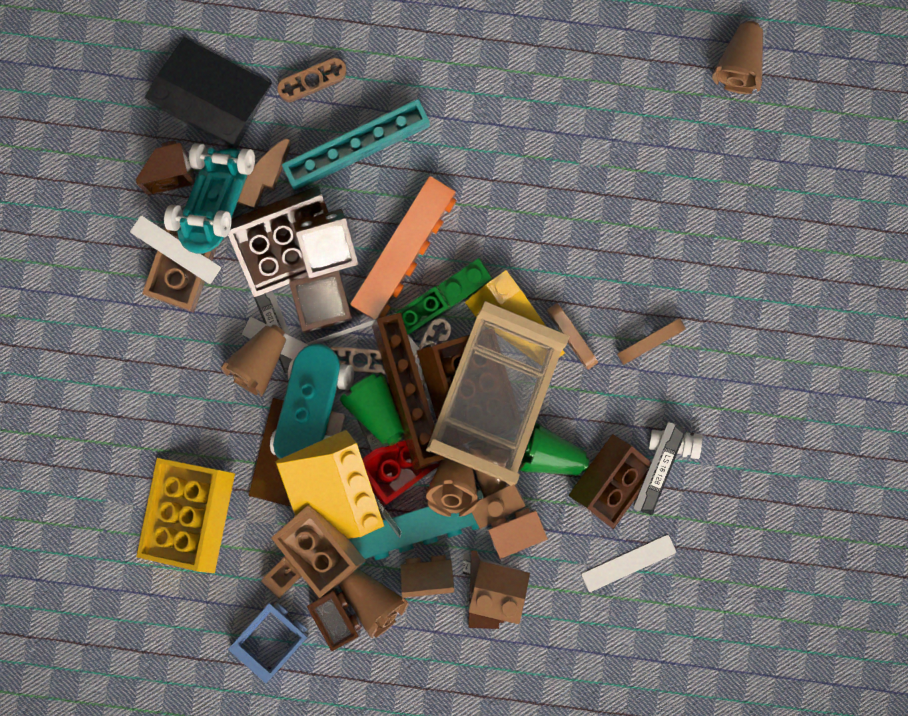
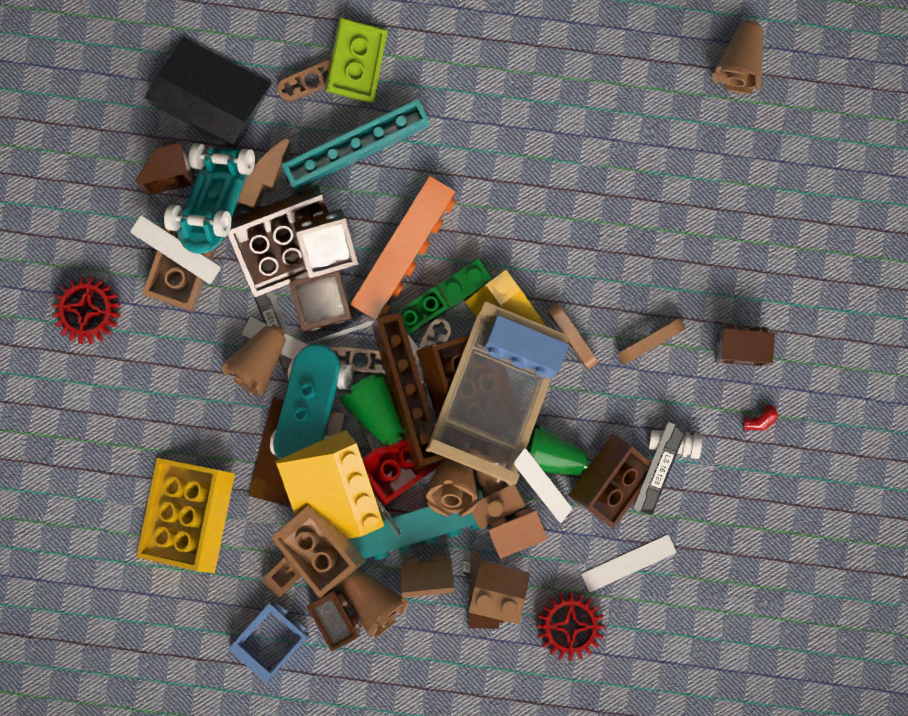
(87, 298): none -> red gear
(356, 60): none -> lime tile
(525, 347): none -> medium blue brick
(542, 485): none -> white sticker
(593, 626): none -> red gear
(745, 347): none -> reddish brown piece
(764, 421): none -> red arm

